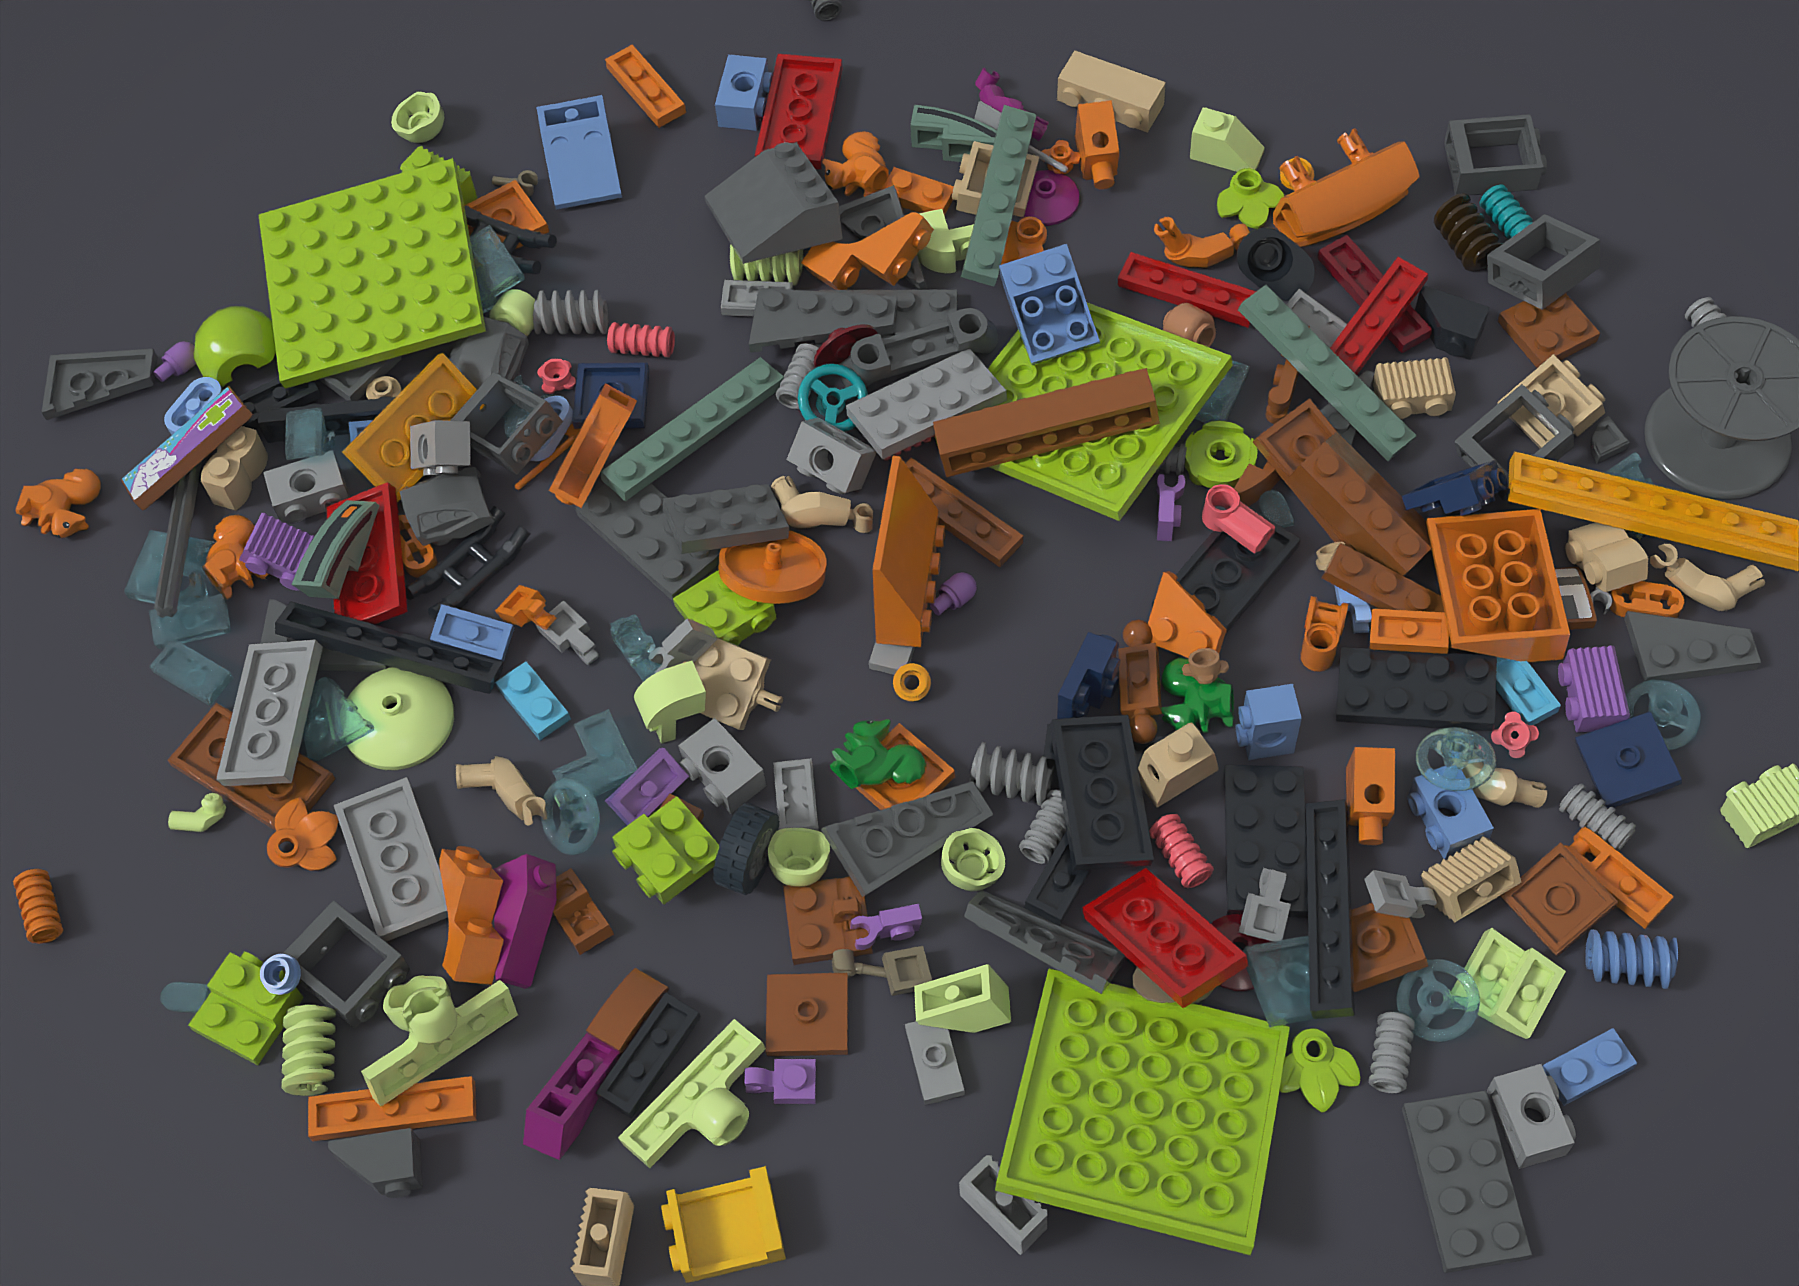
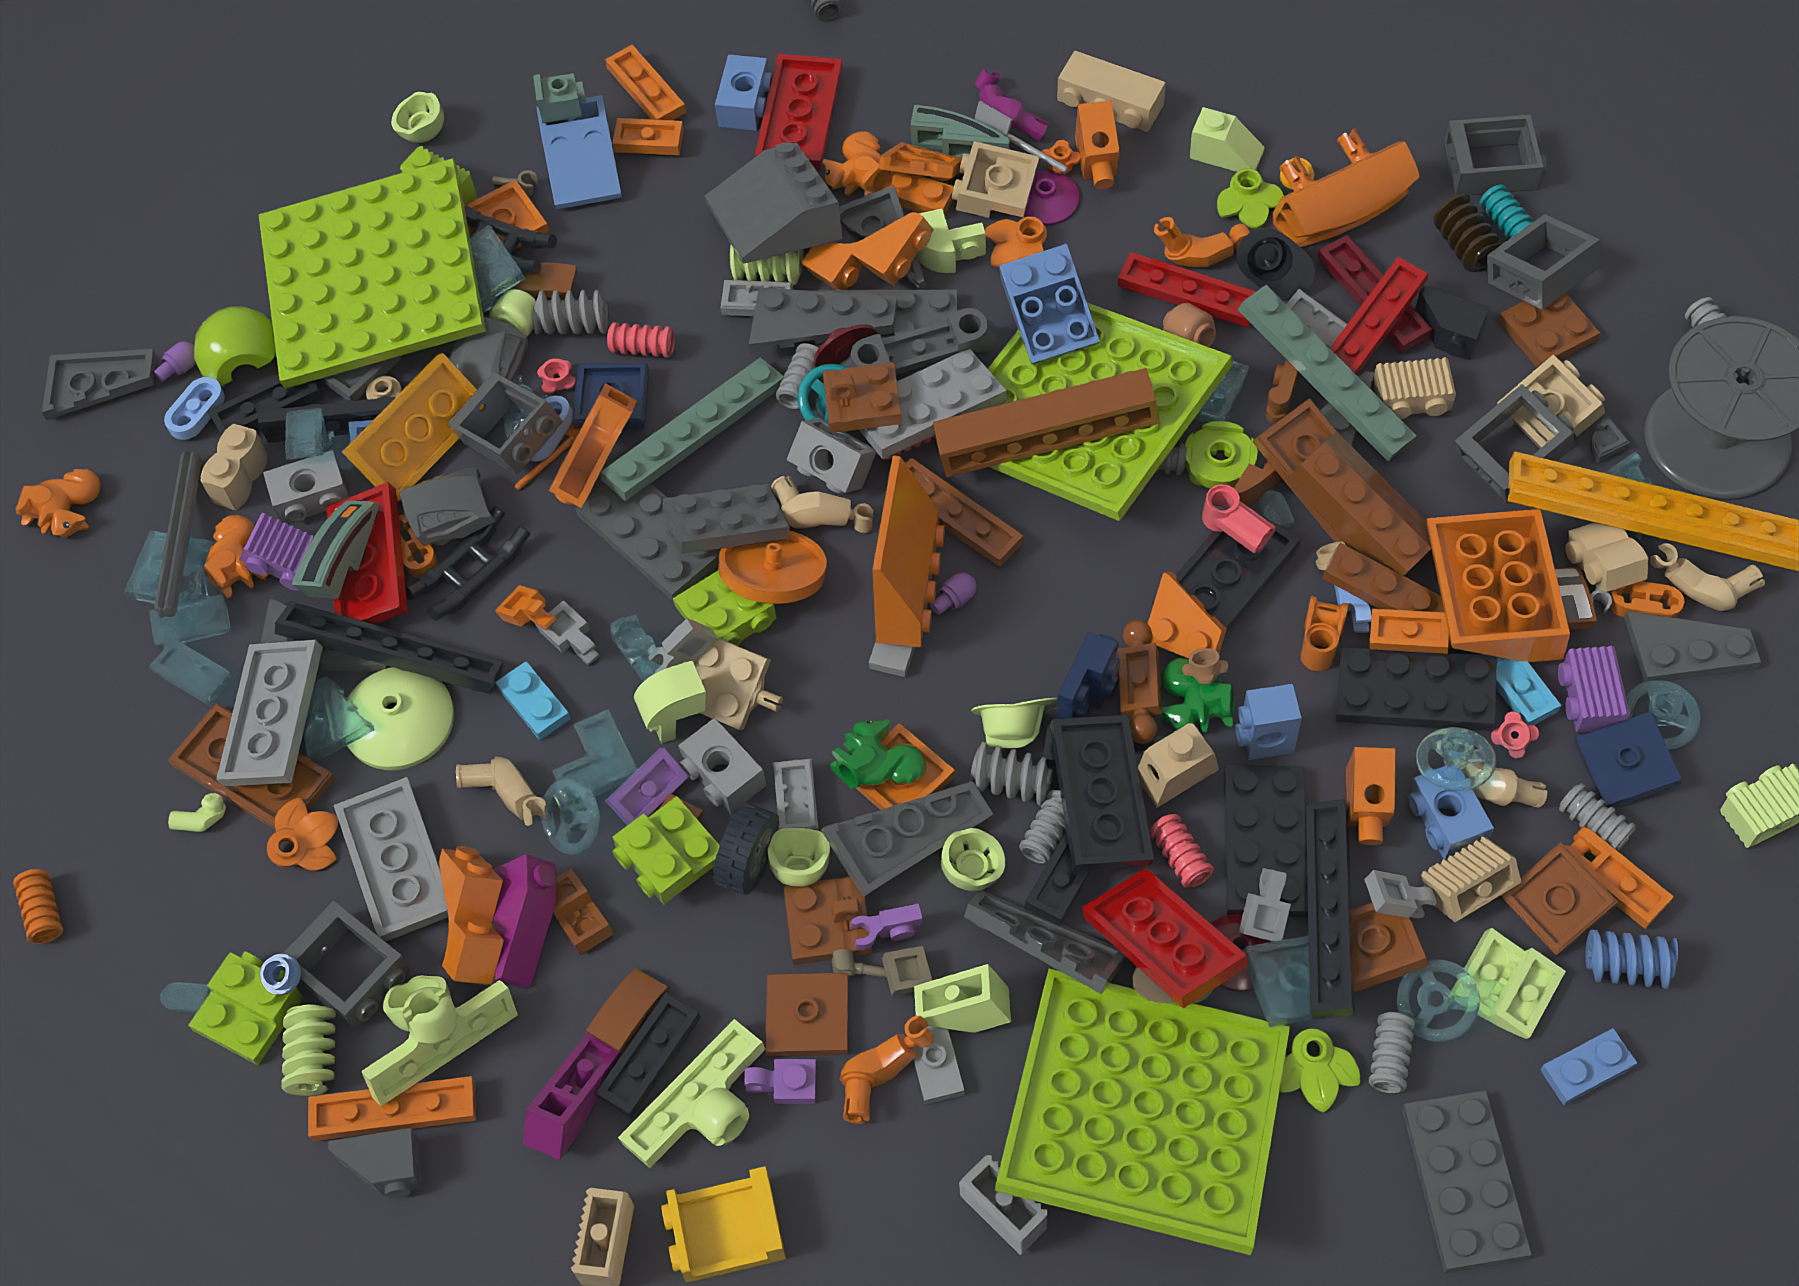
(186, 448): tile -> none
(440, 446): light grey brick -> none
(472, 632): medium blue plate -> none
(551, 277): none -> dark orange slope
(559, 97): none -> sand green brick
(648, 136): none -> orange plate
(862, 397): none -> dark orange hinge
(879, 1066): none -> orange arm
(911, 670): light orange plate -> none
(920, 161): none -> orange wing
(998, 196): sand green plate -> none
(1013, 724): none -> yellowish green piece
(1168, 513): medium lavender plate -> none
(1459, 490): dark blue plate -> none
(1531, 1140): light grey brick -> none

